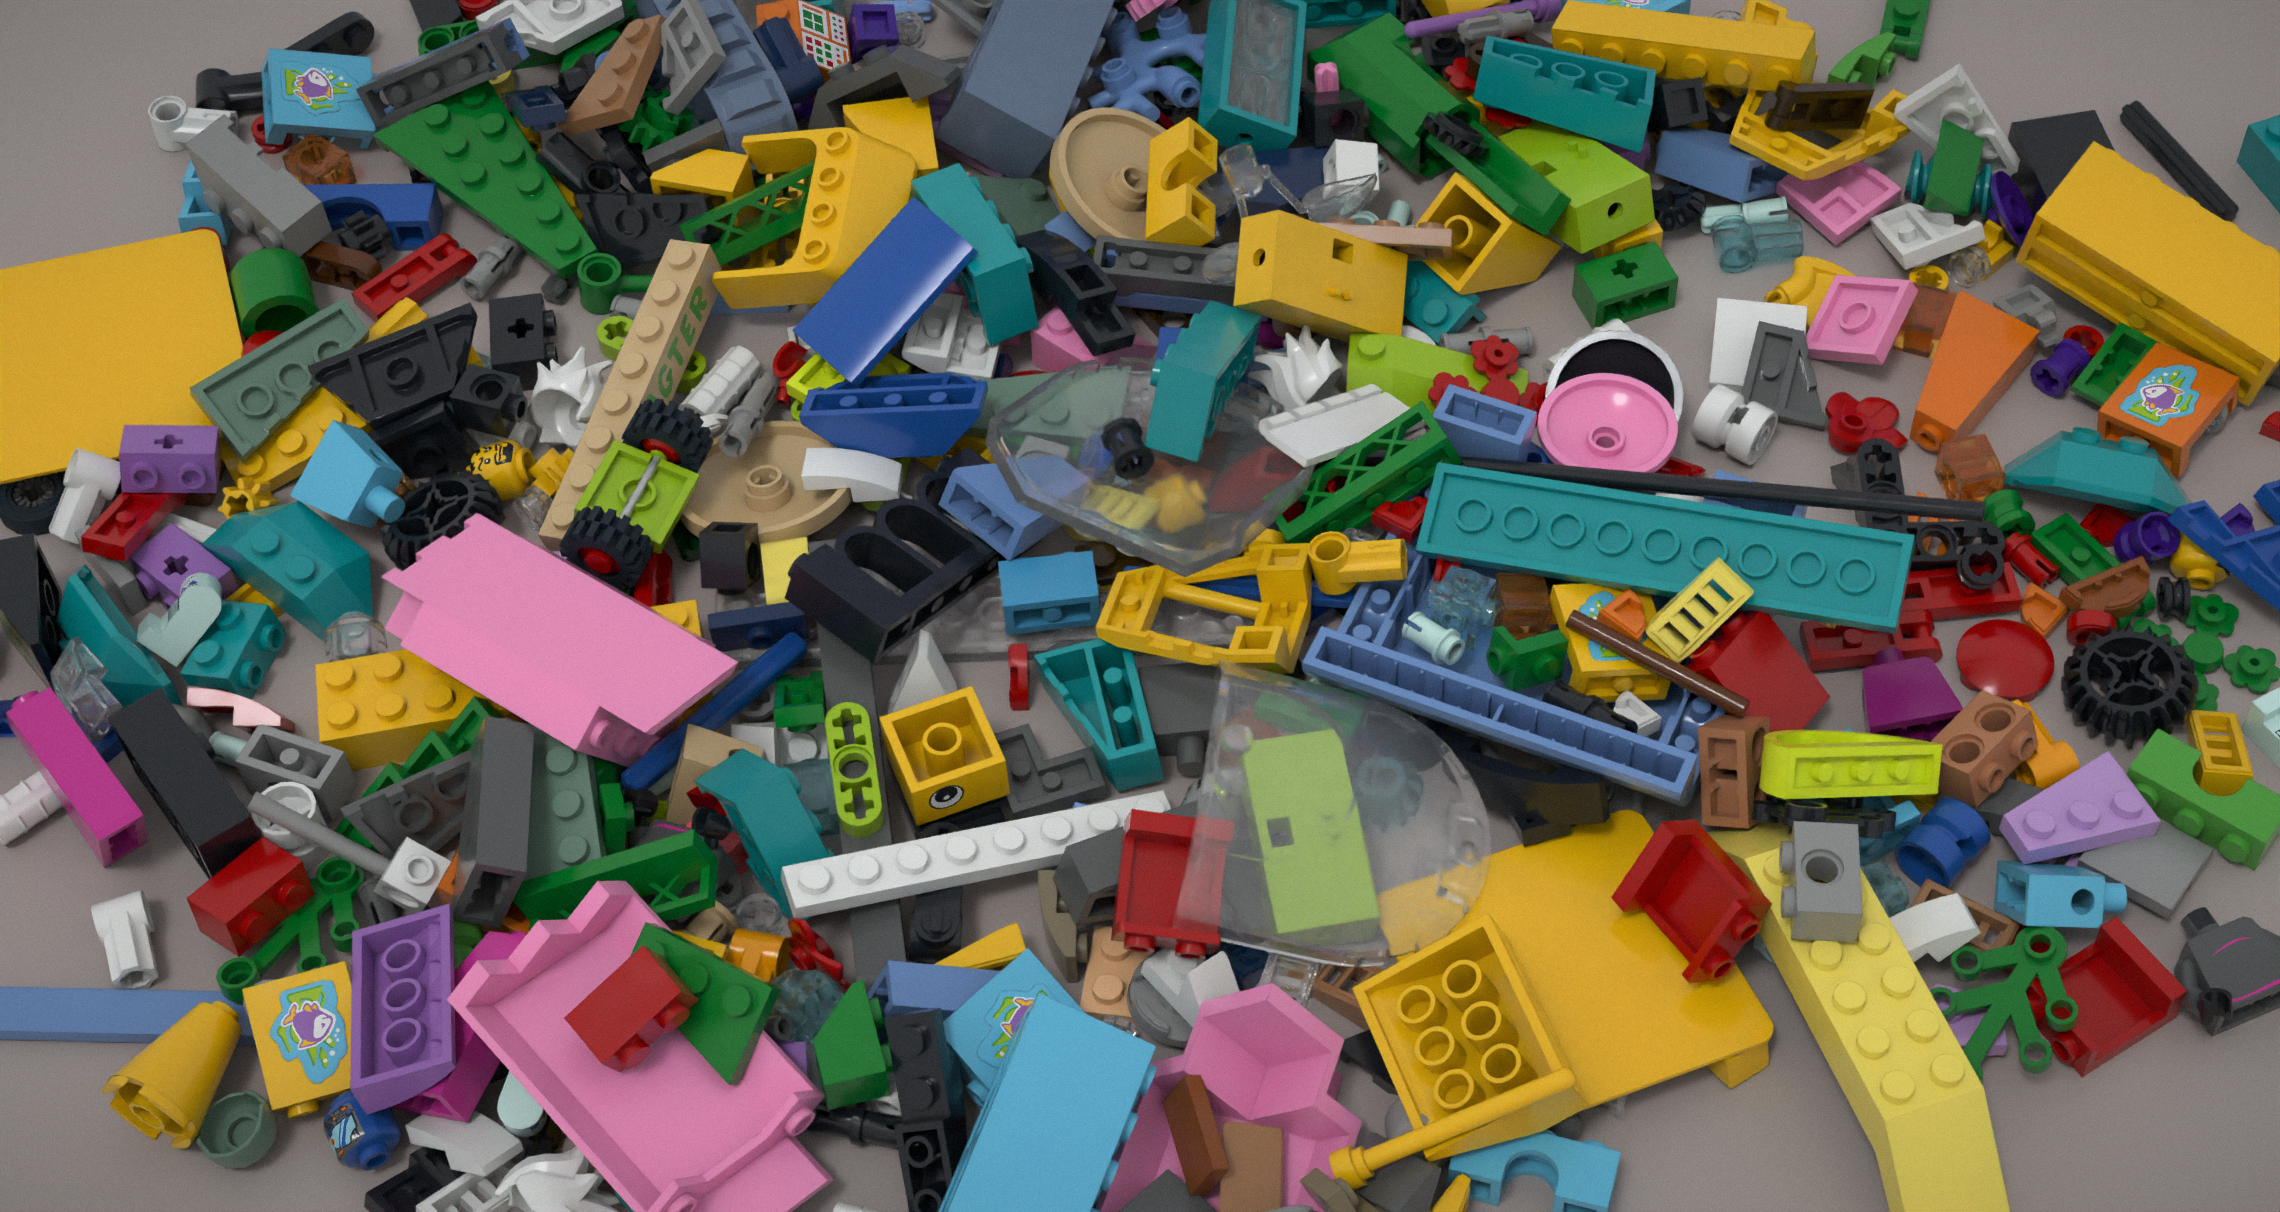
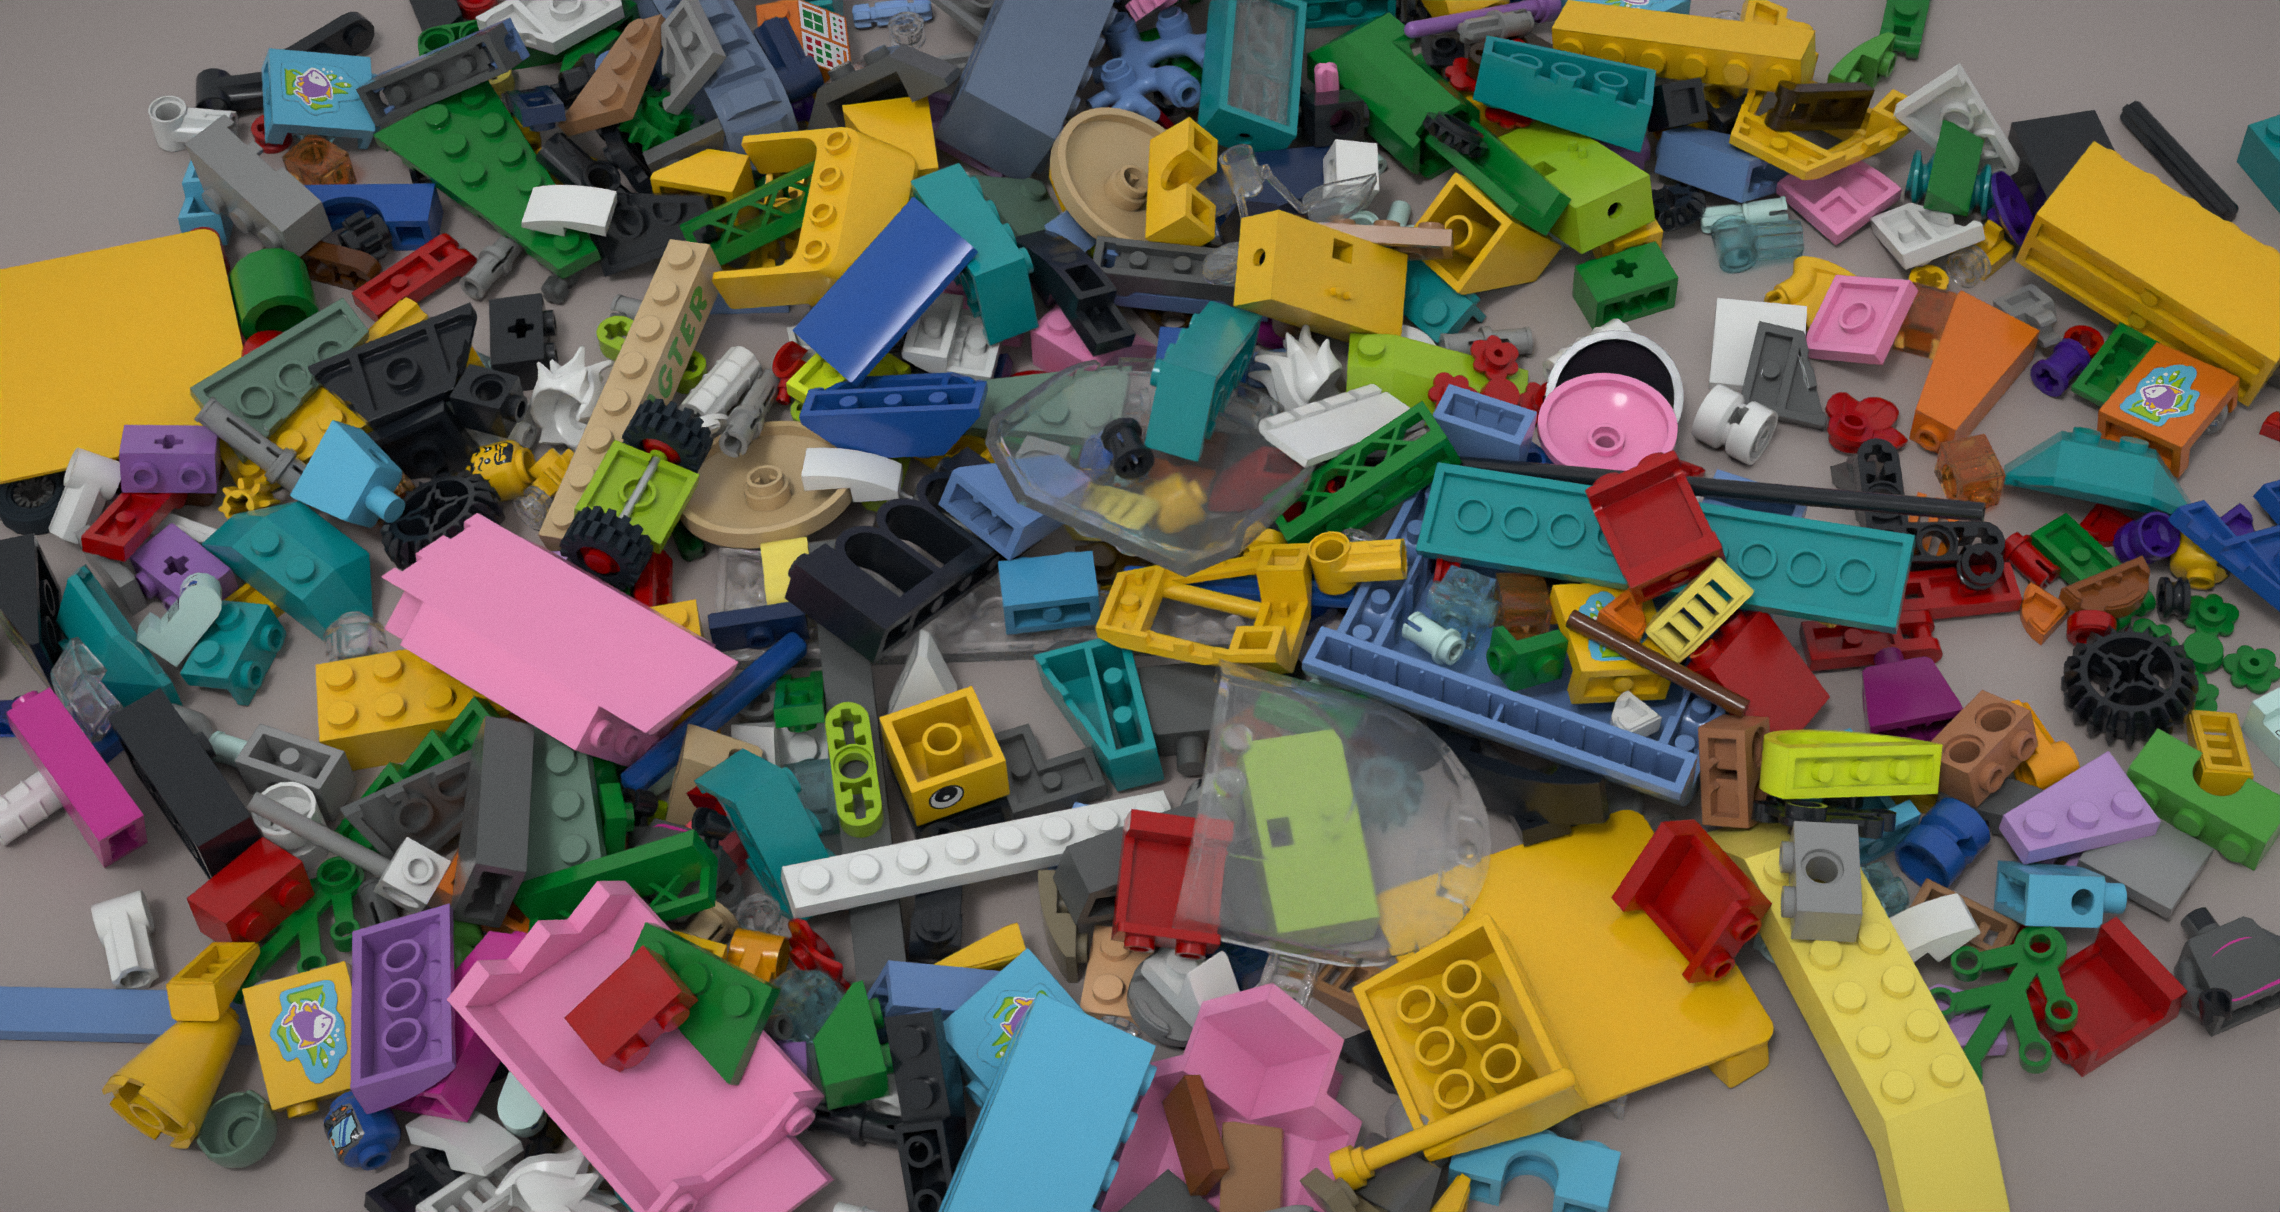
(211, 981): none -> yellow slope
(246, 712): slope -> none
(279, 464): none -> light grey pin
(570, 206): none -> white slope
(602, 280): green piece -> none
(729, 557): black brick -> none
(871, 27): dark purple brick -> none
(1019, 677): red tile -> none
(1401, 518): red tile -> none
(1589, 706): black pin -> none
(1654, 525): none -> red panel
(2004, 659): red dish -> none
(2006, 512): green wheel -> none

